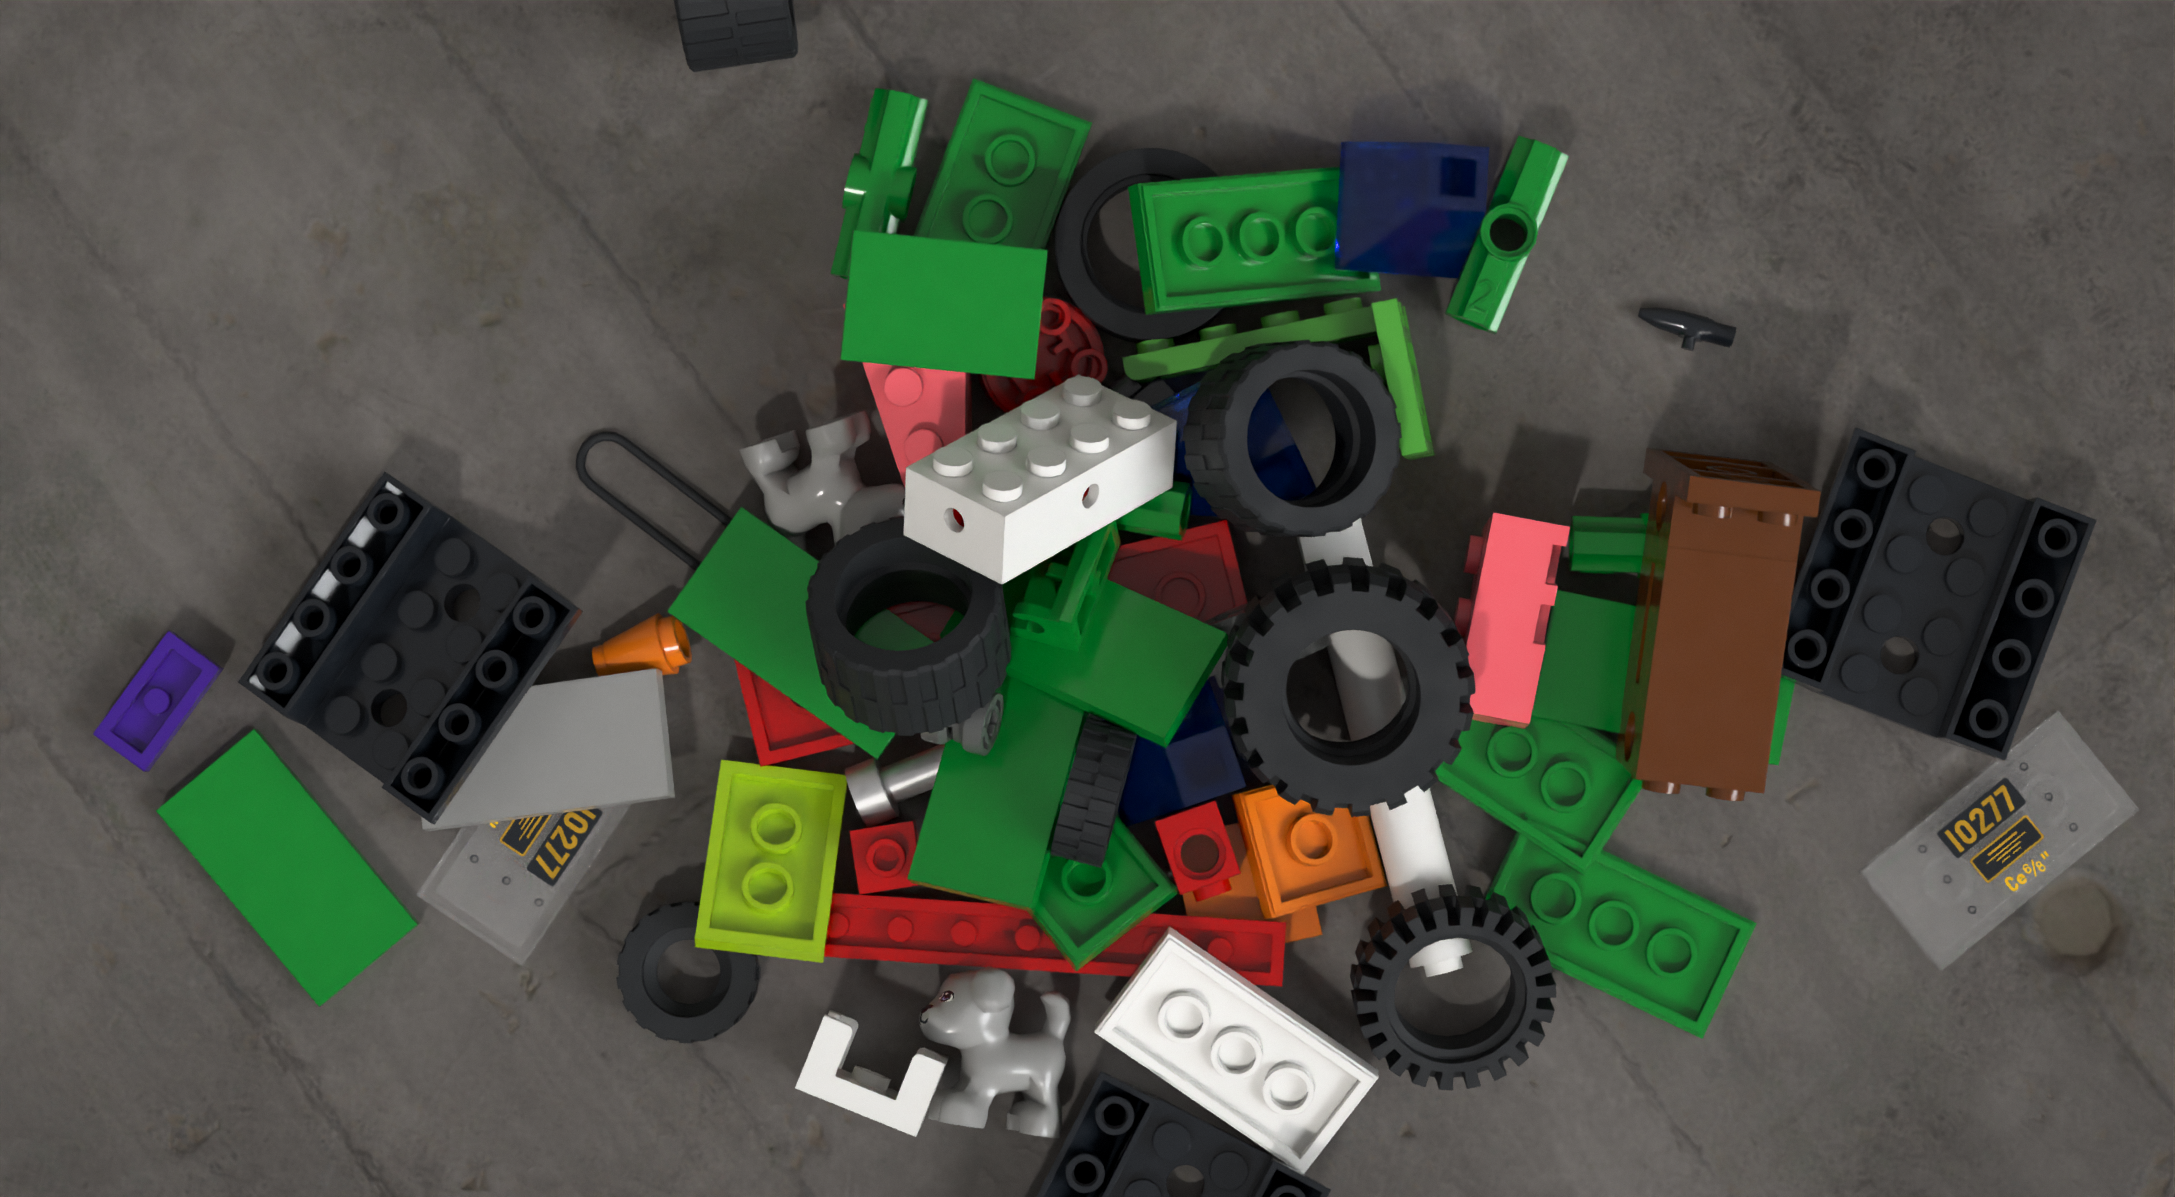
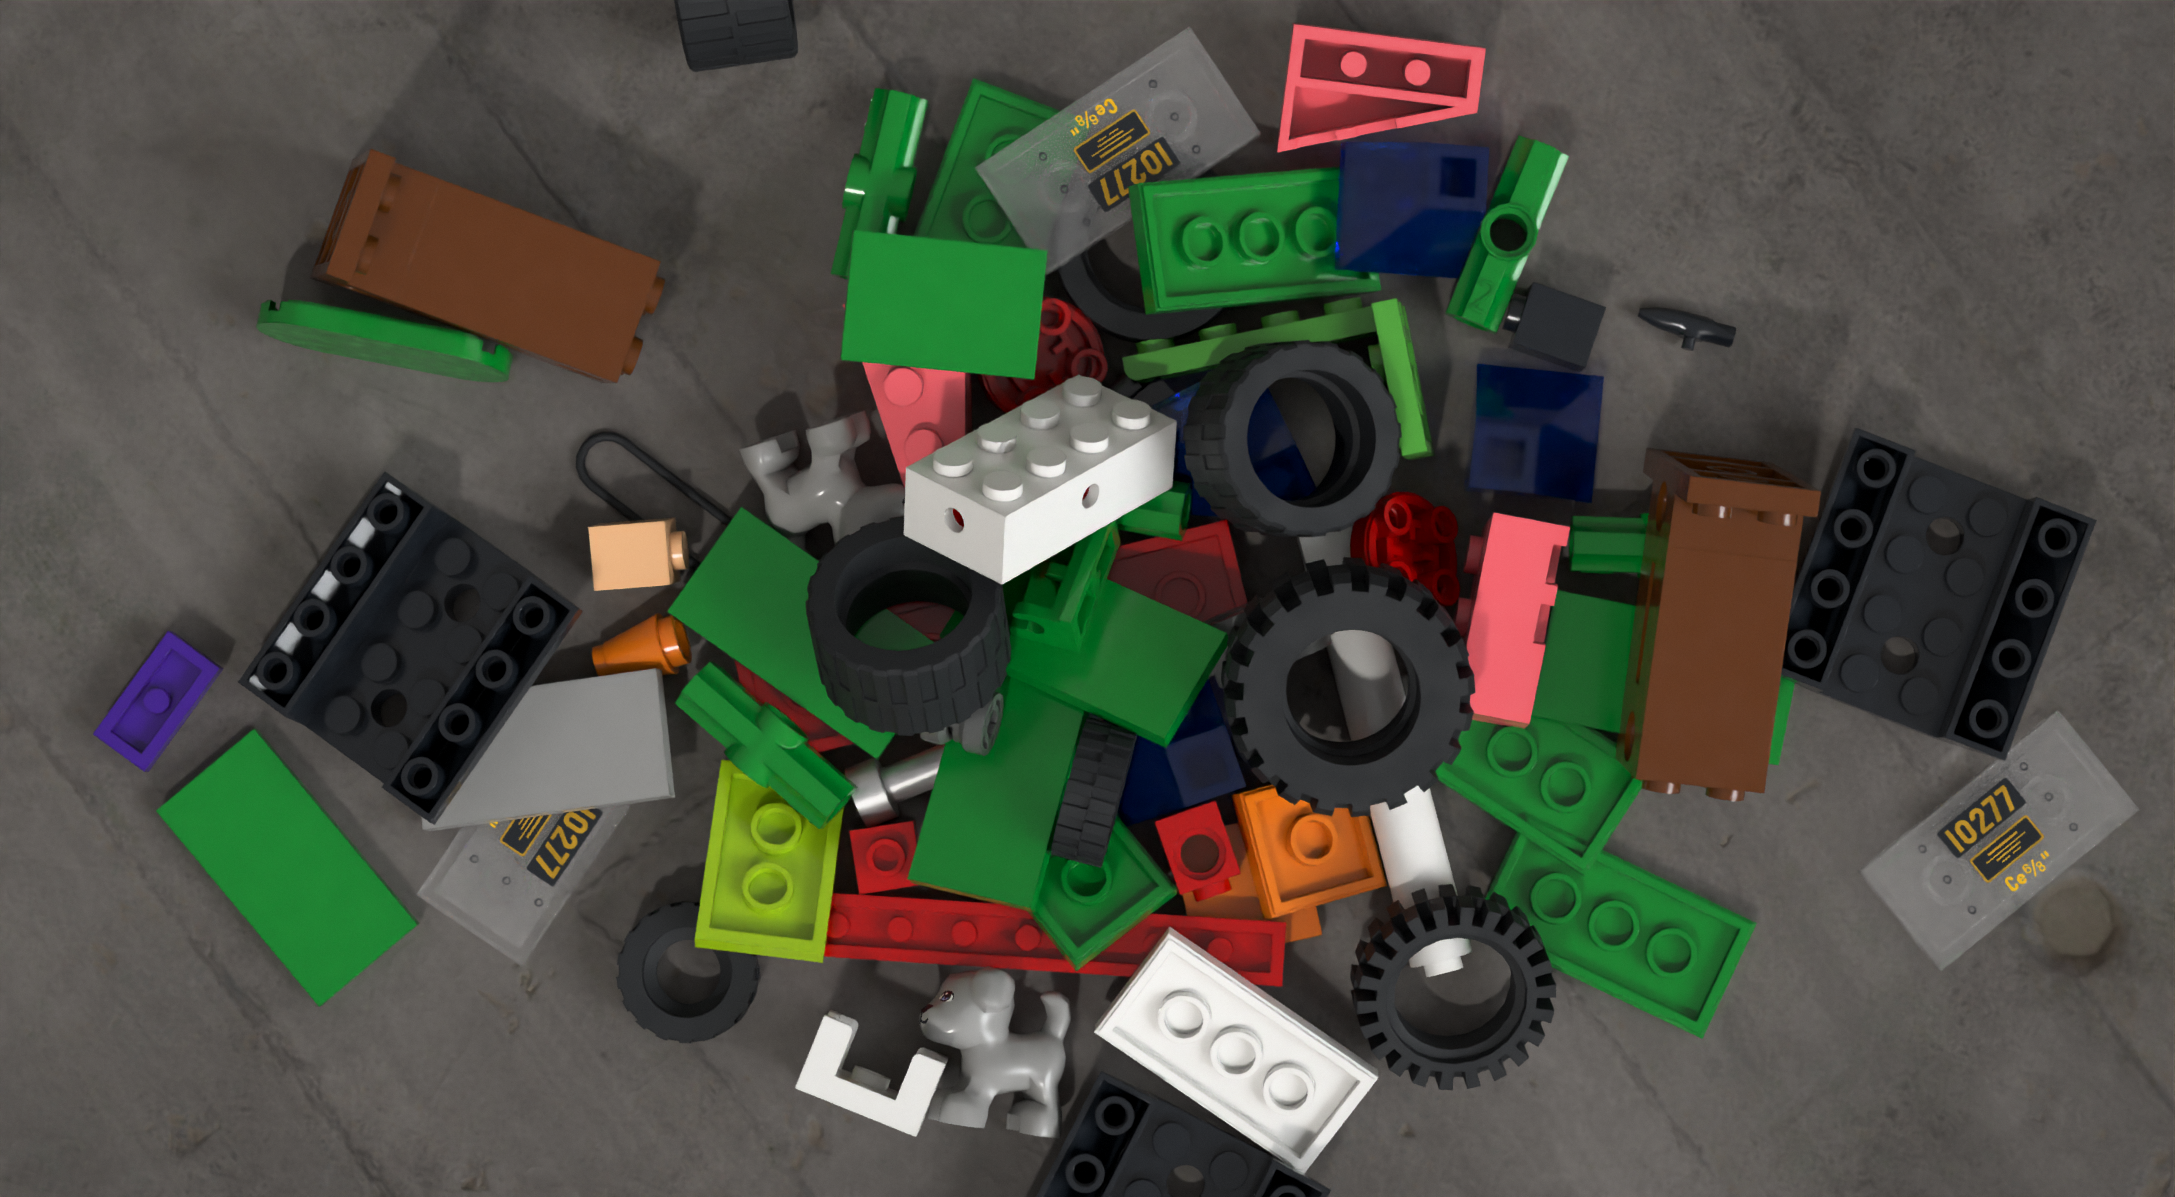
(383, 340): none -> green tile
(488, 269): none -> reddish brown brick
(637, 553): none -> light nougat brick
(766, 745): none -> green piece
(1146, 124): none -> clear tile
(1372, 83): none -> coral wedge
(1413, 538): none -> red tile
(1533, 433): none -> clear blue slope
(1553, 326): none -> black brick

